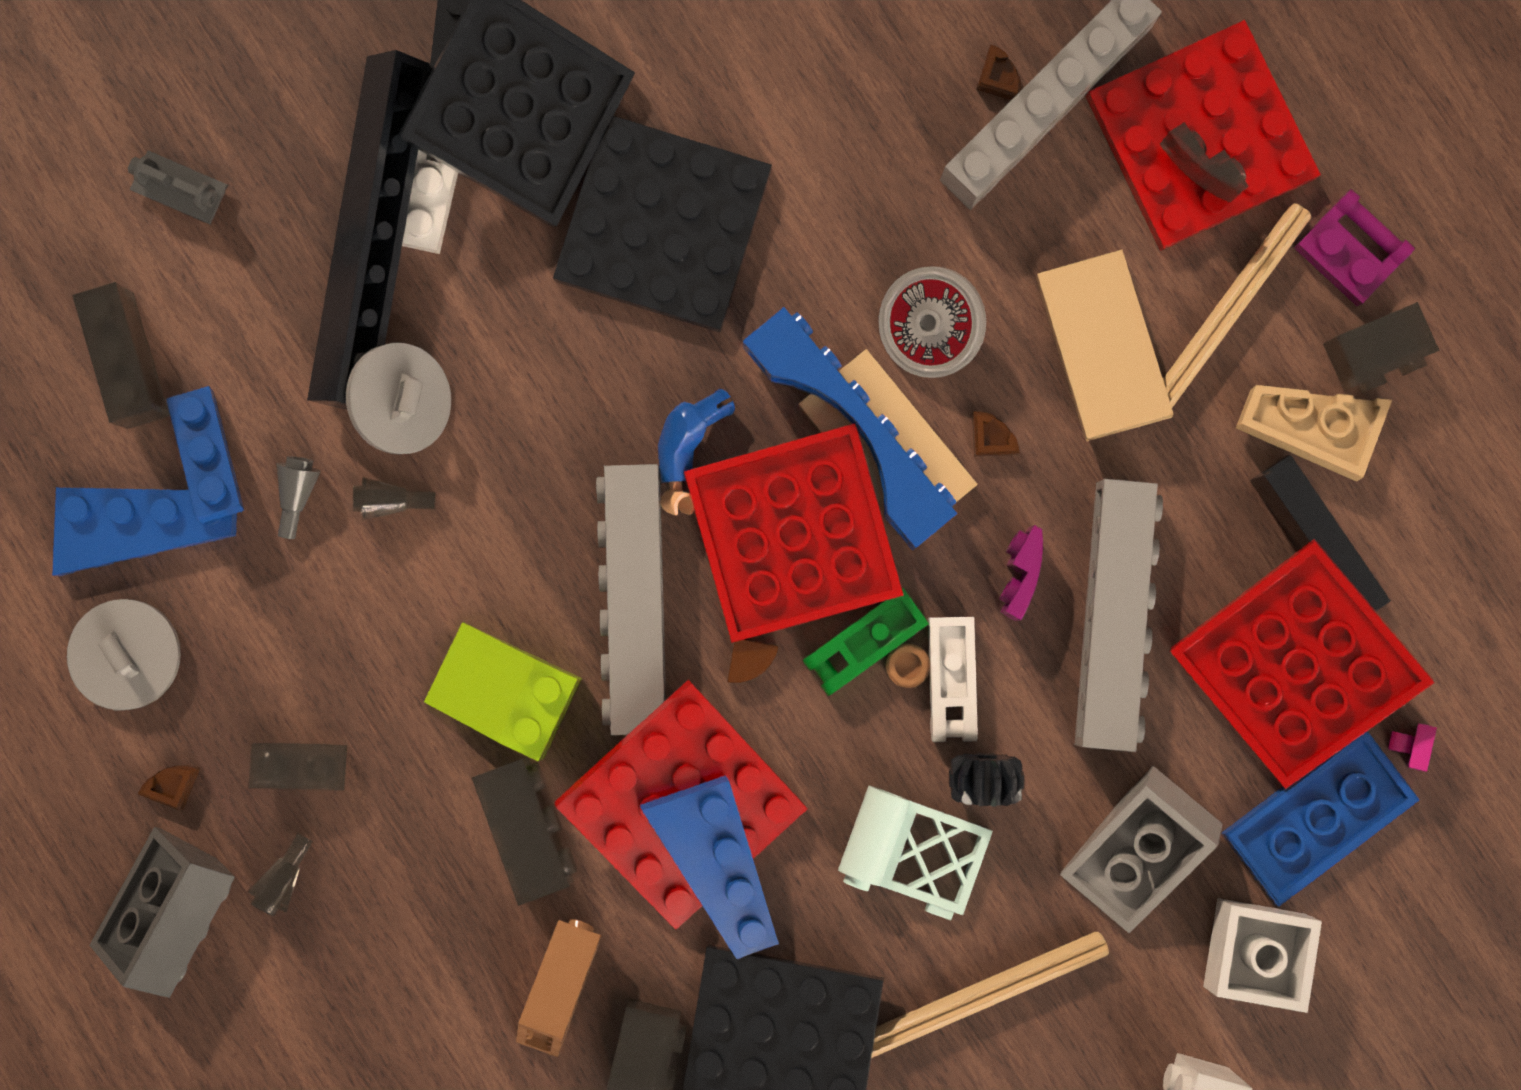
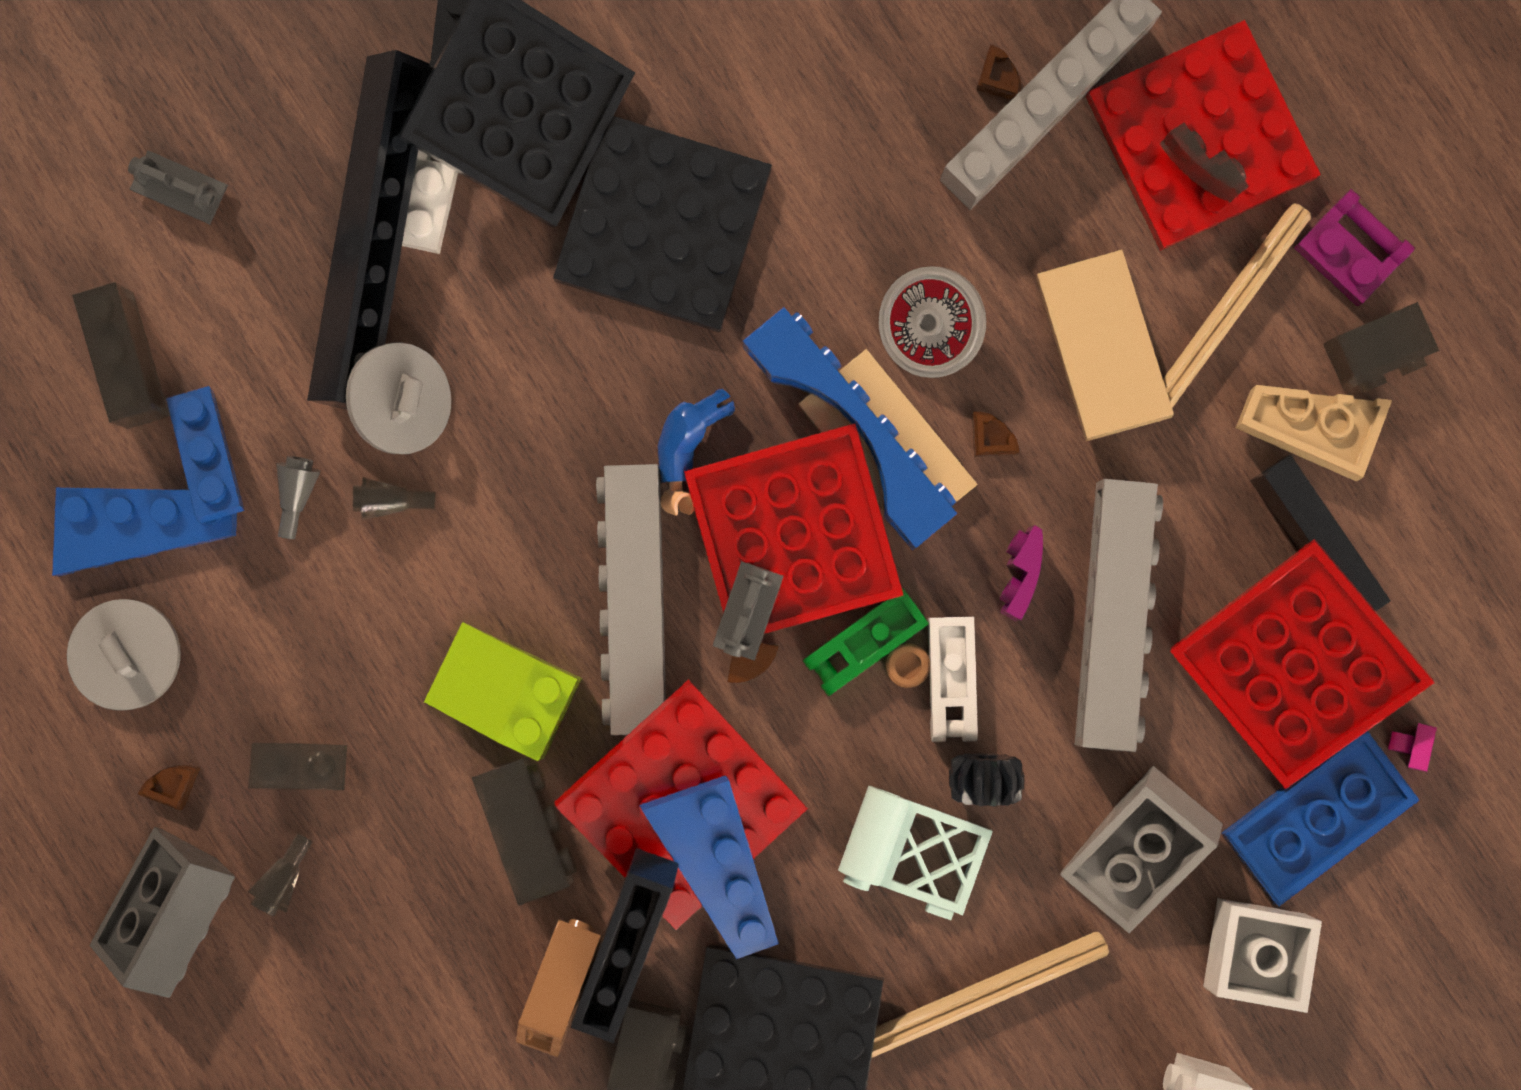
(625, 945): none -> black brick
(747, 611): none -> dark grey hinge

